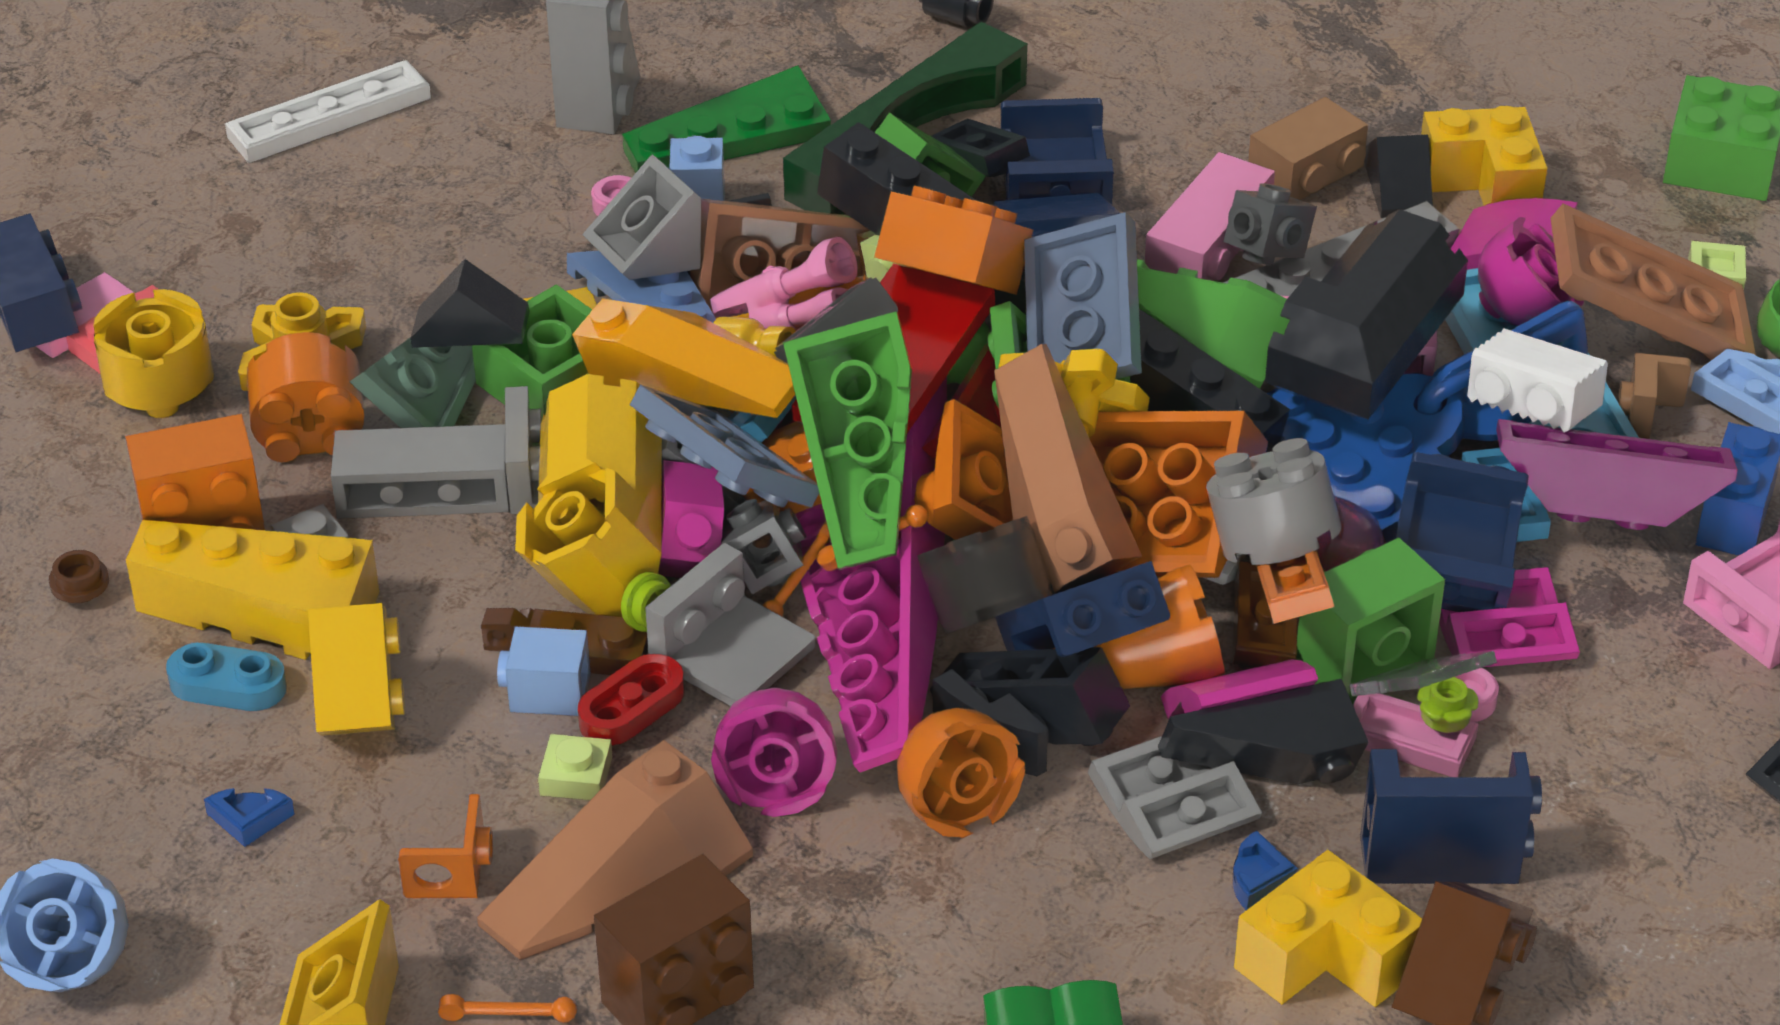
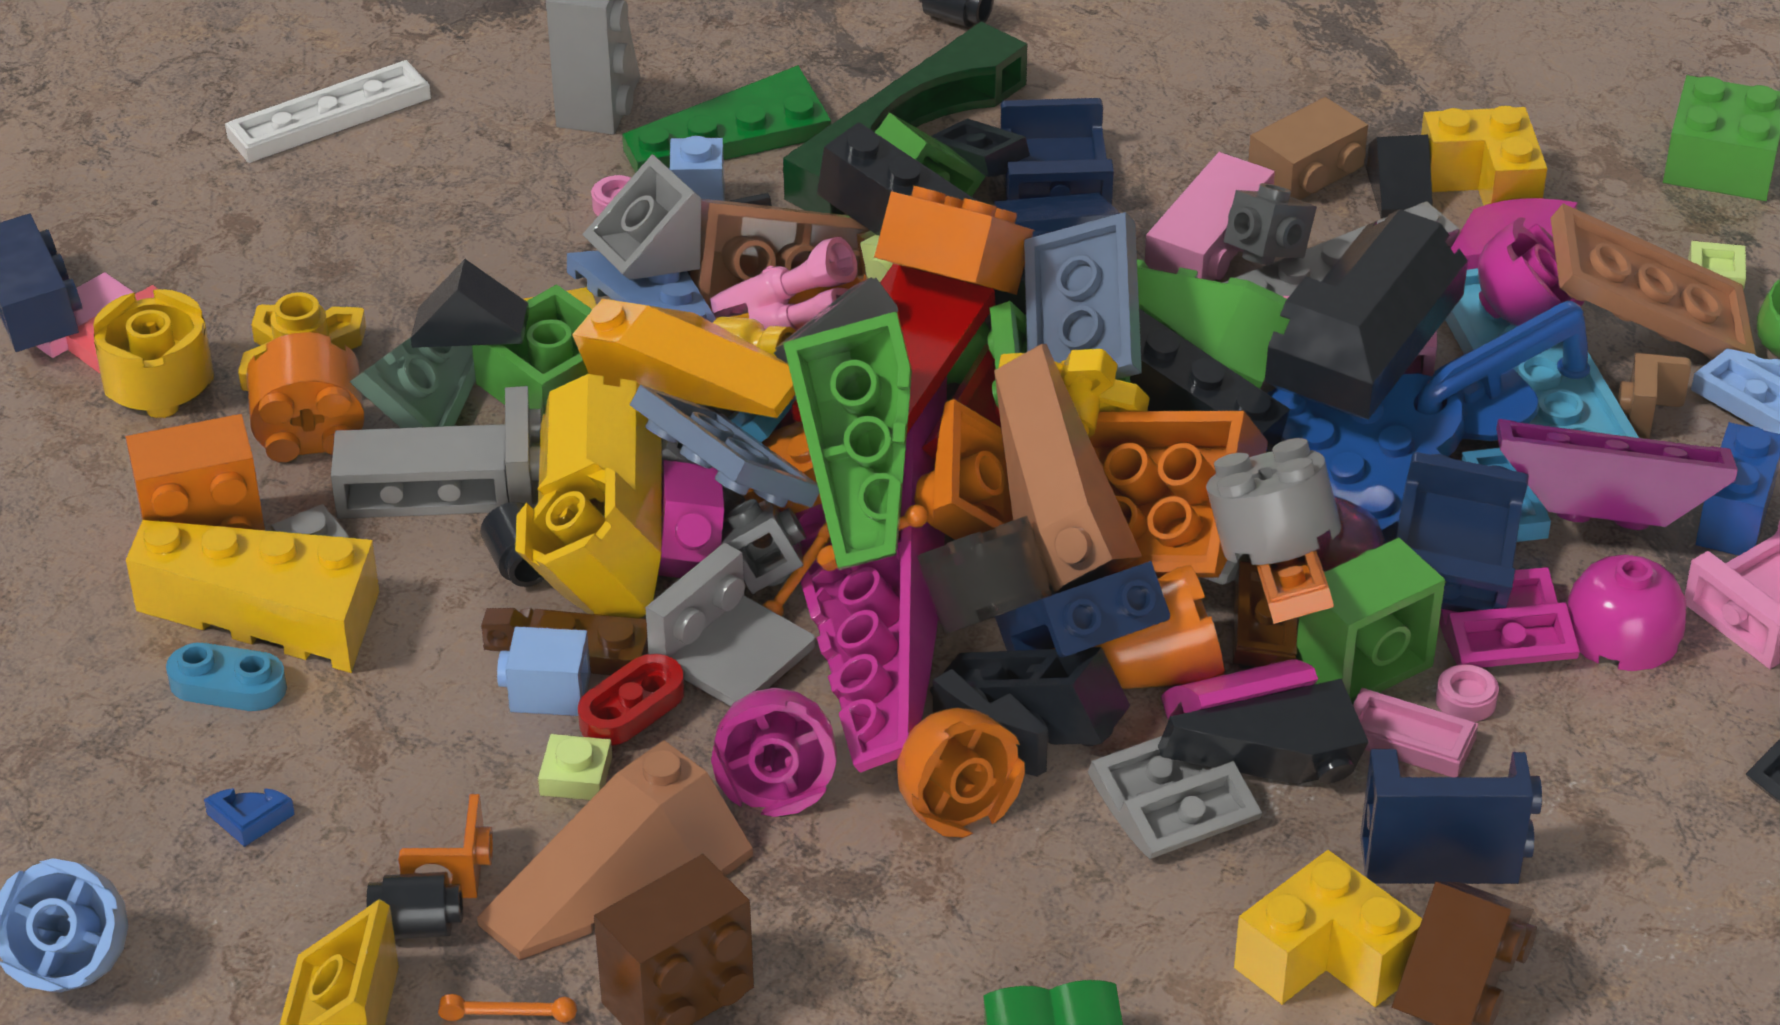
(78, 577): reddish brown plate -> none
(354, 669): yellow brick -> none
(419, 903): none -> black brick
(499, 536): none -> black brick
(638, 595): lime plate -> none
(1259, 870): blue tile -> none
(1423, 673): clear piece -> none
(1447, 705): lime plate -> none
(1537, 379): white brick -> none
(1628, 612): none -> dark pink cylinder

